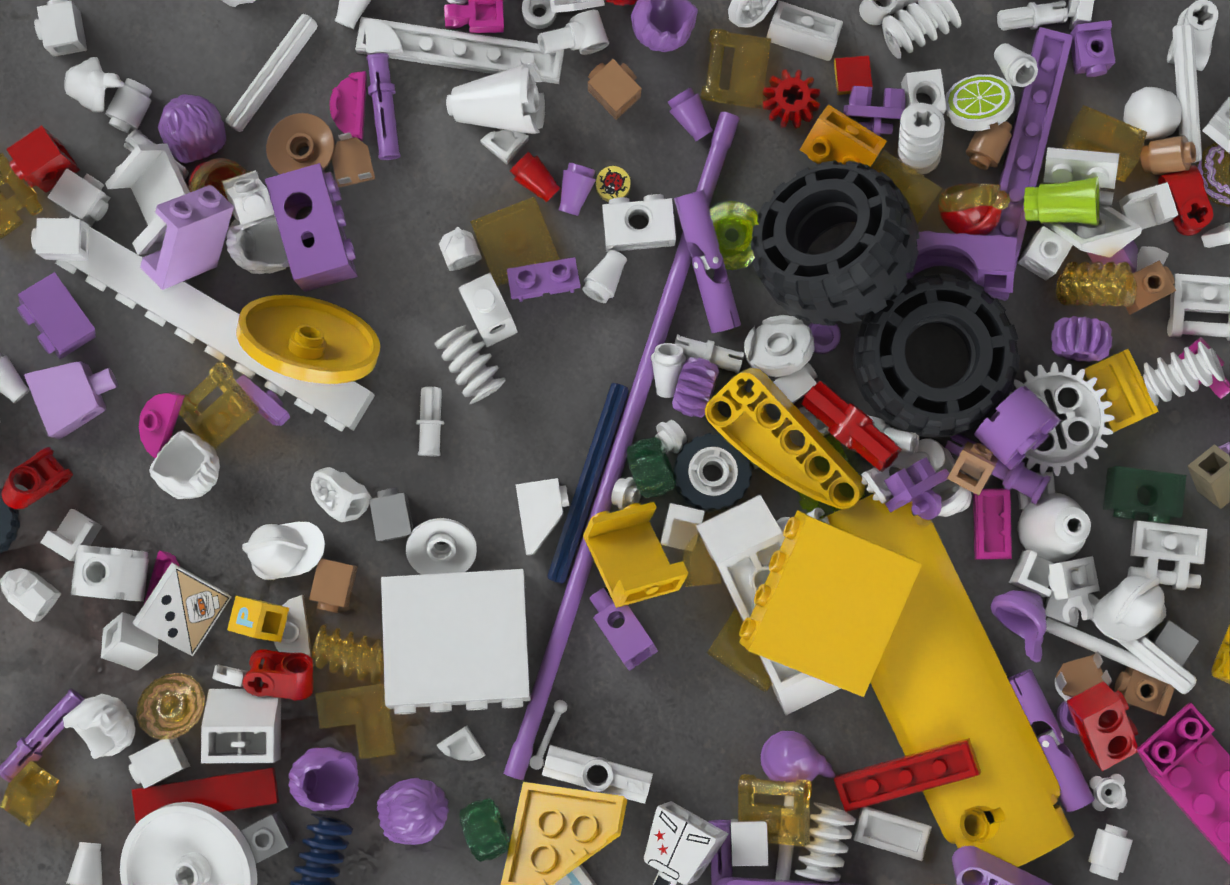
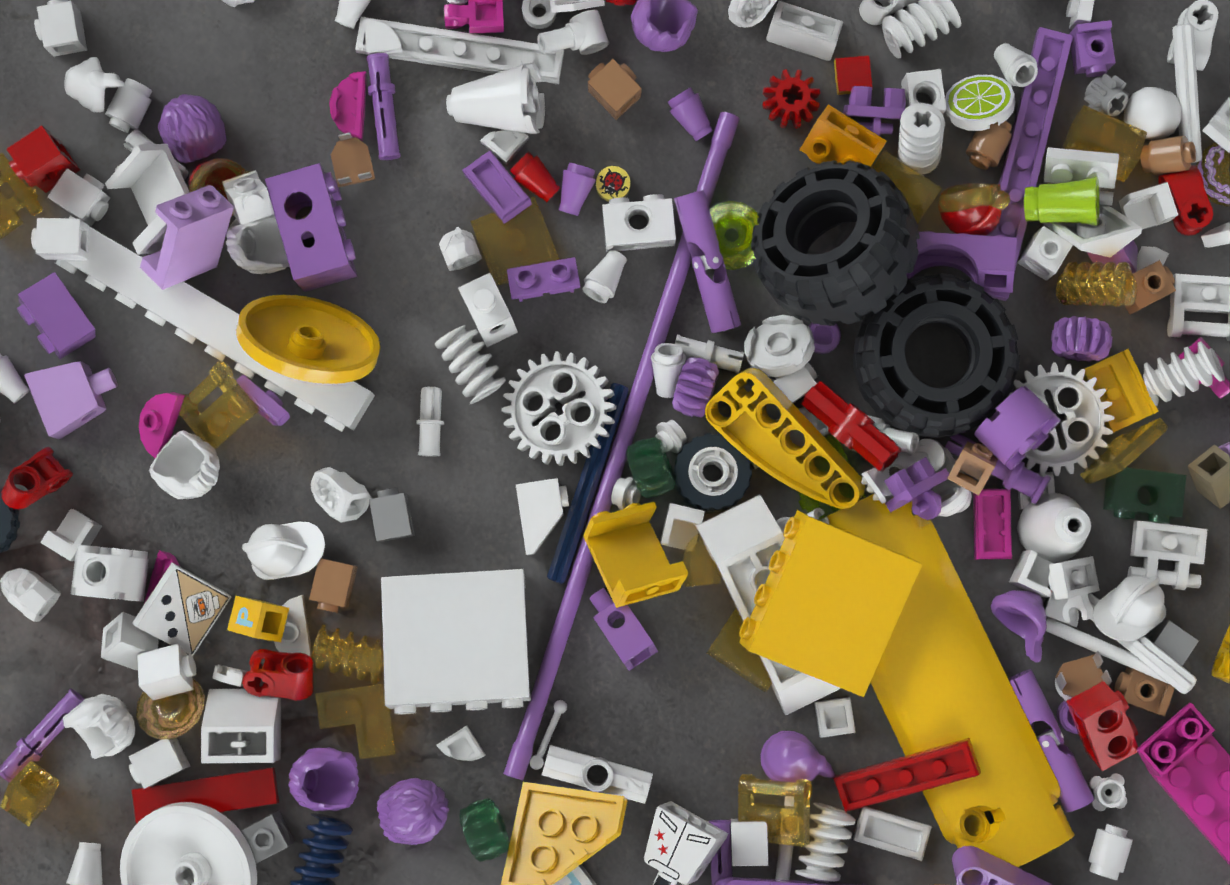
(165, 672): none -> white brick
(271, 72): white axle -> none
(293, 134): medium nougat dish -> none
(432, 558): white dish -> none
(497, 187): none -> medium lavender tile
(574, 435): none -> white gear
(747, 71): clear yellow plate -> none
(834, 717): none -> white tile
(1032, 15): white axle -> none
(1107, 95): none -> light grey gear
(1124, 451): none -> clear yellow plate

